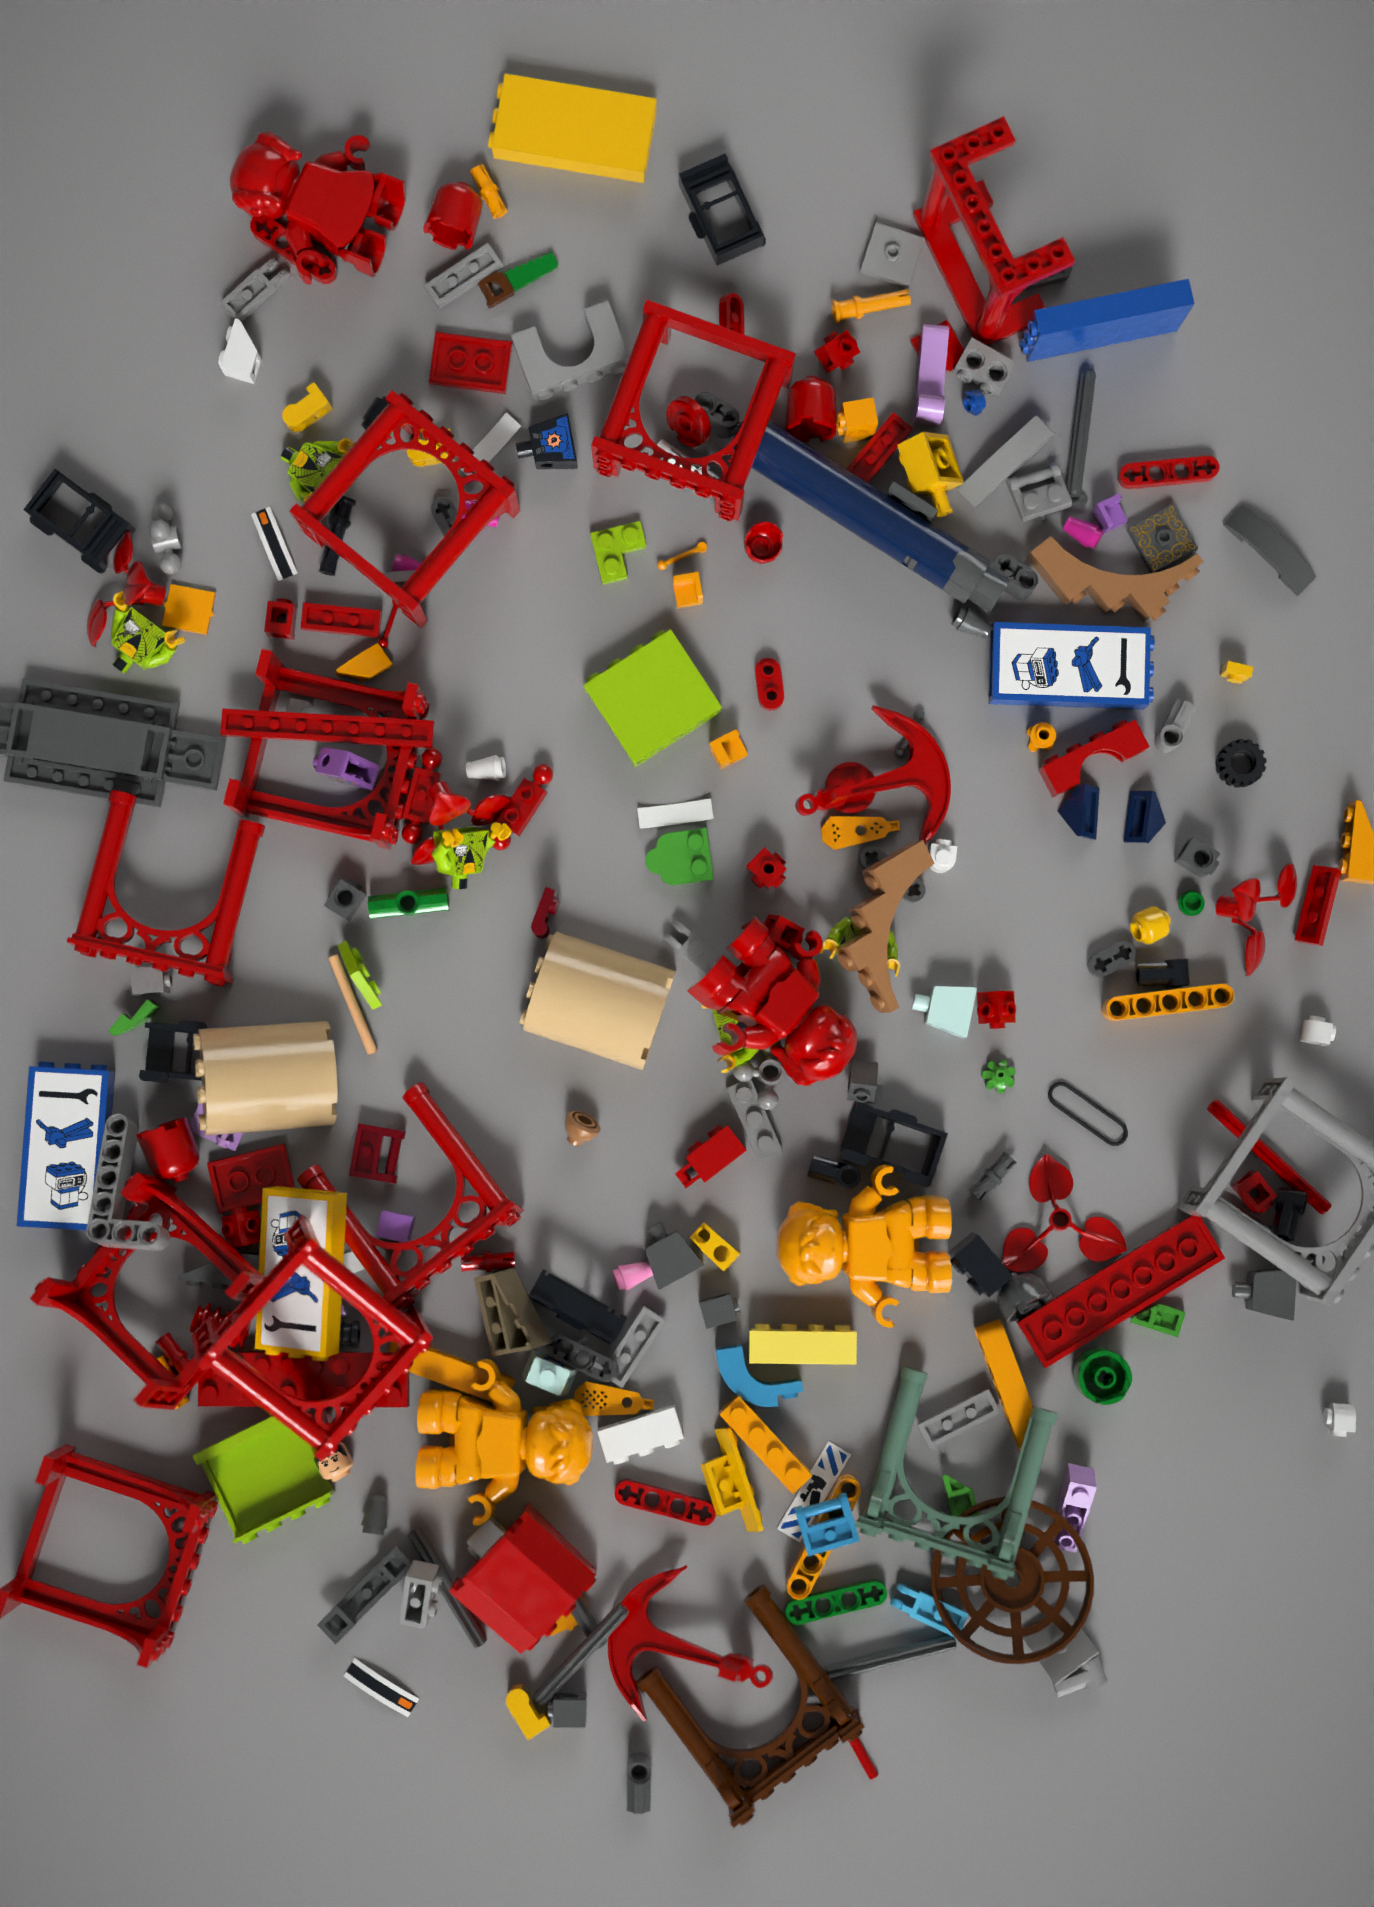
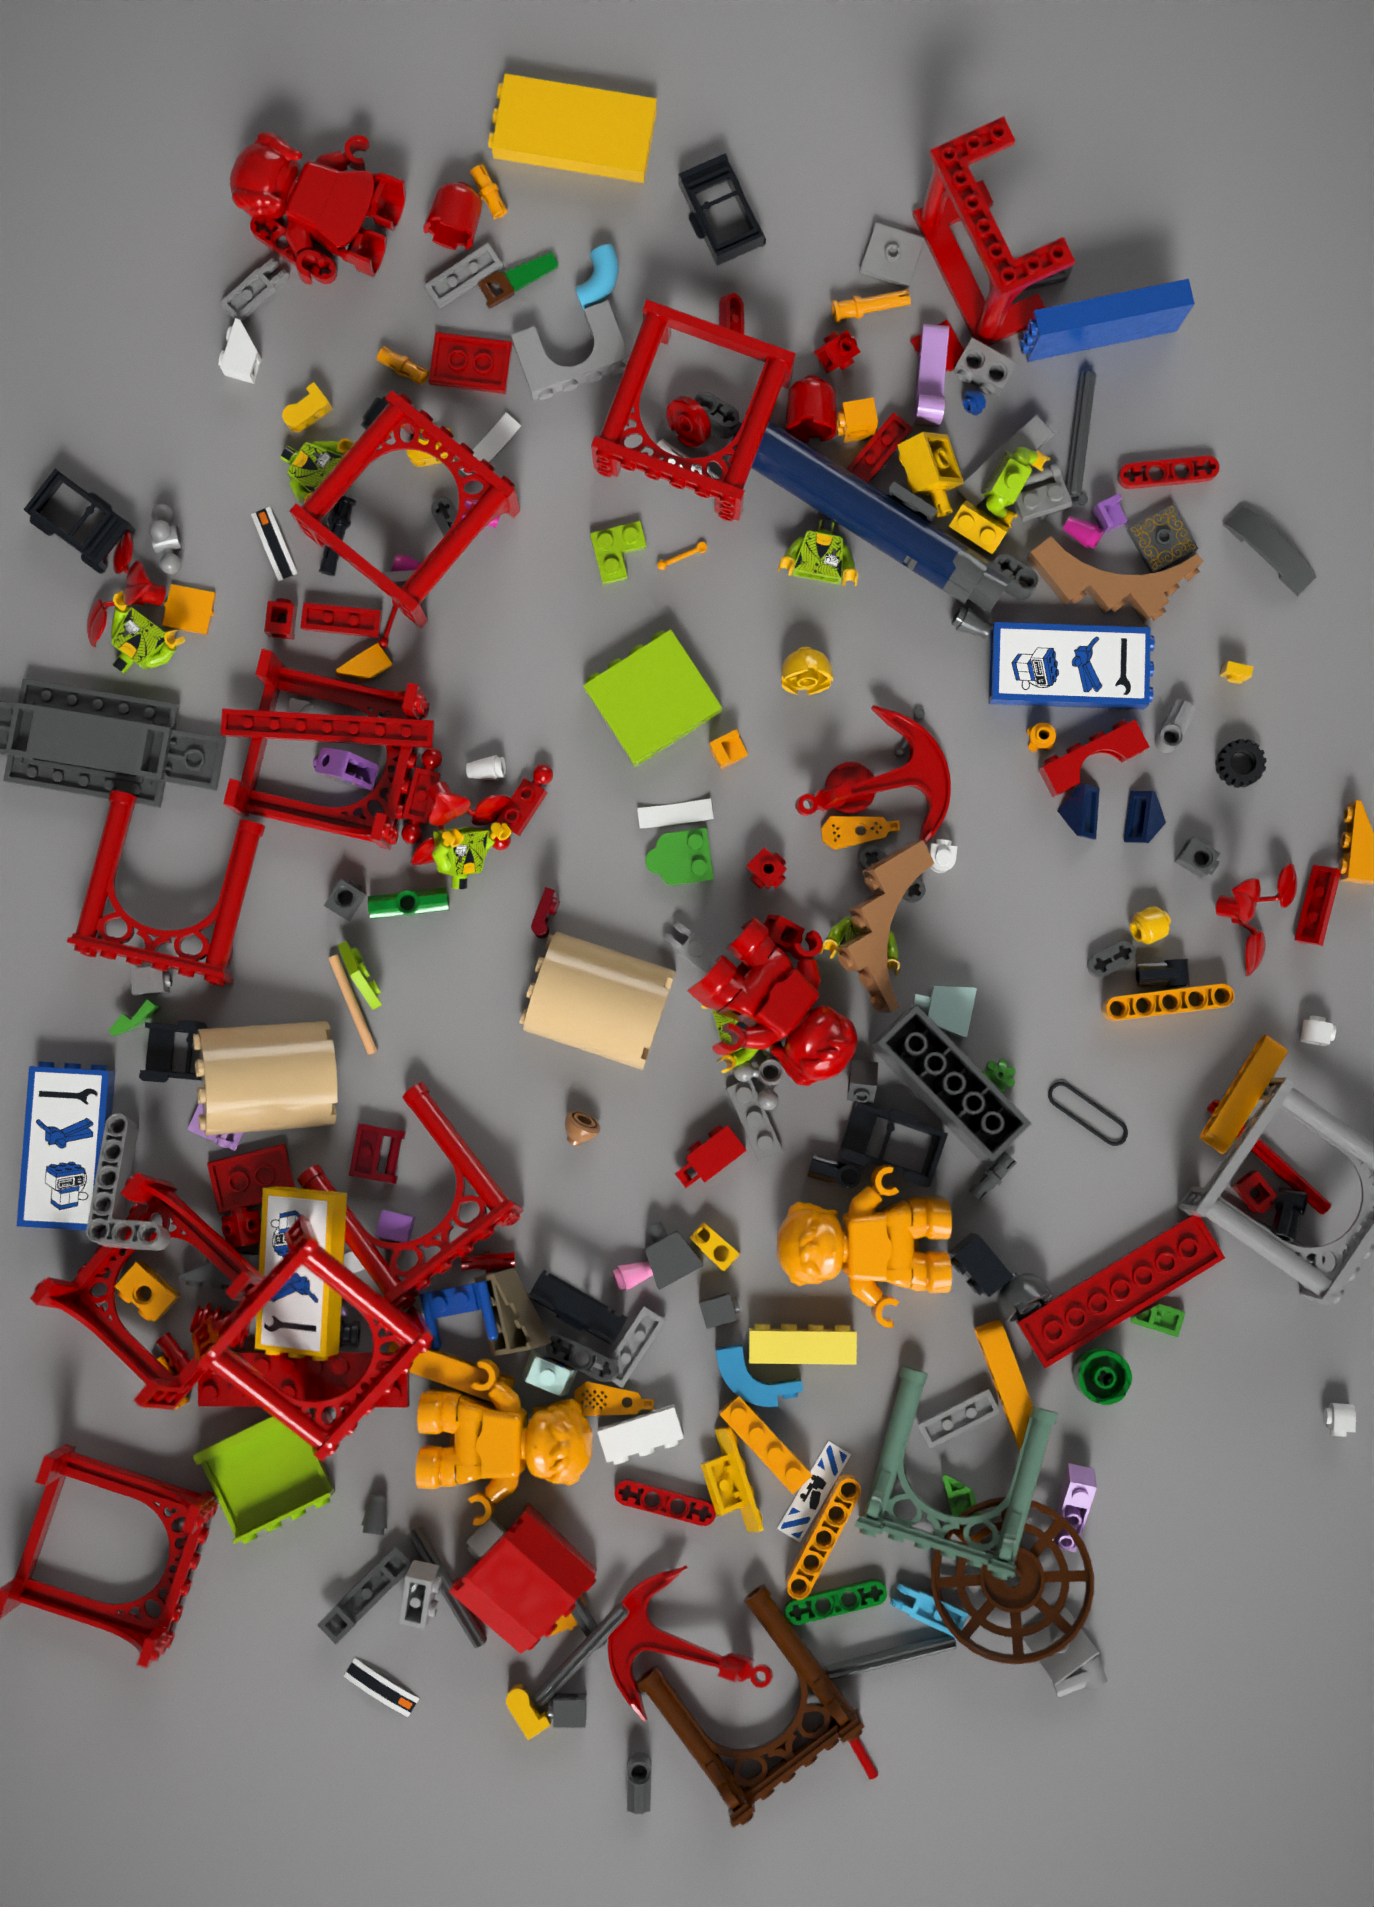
(162, 1293): none -> light orange brick
(170, 1149): red cylinder -> none
(336, 1465): light nougat head -> none
(402, 366): none -> light orange pin
(458, 1301): none -> blue plate
(550, 444): torso -> none
(603, 277): none -> medium azure cylinder
(687, 590): light orange panel -> none
(763, 542): red hair -> none
(769, 683): red plate -> none
(806, 670): none -> yellow cylinder
(820, 557): none -> torso
(828, 1533): dark azure plate -> none
(950, 1084): none -> dark grey brick
(979, 527): none -> yellow brick
(996, 1008): red brick -> none
(1009, 480): none -> lime torso
(1054, 1182): red plant -> none
(1191, 903): green plate -> none
(1243, 1094): none -> light orange beam
(1268, 1292): dark grey torso -> none

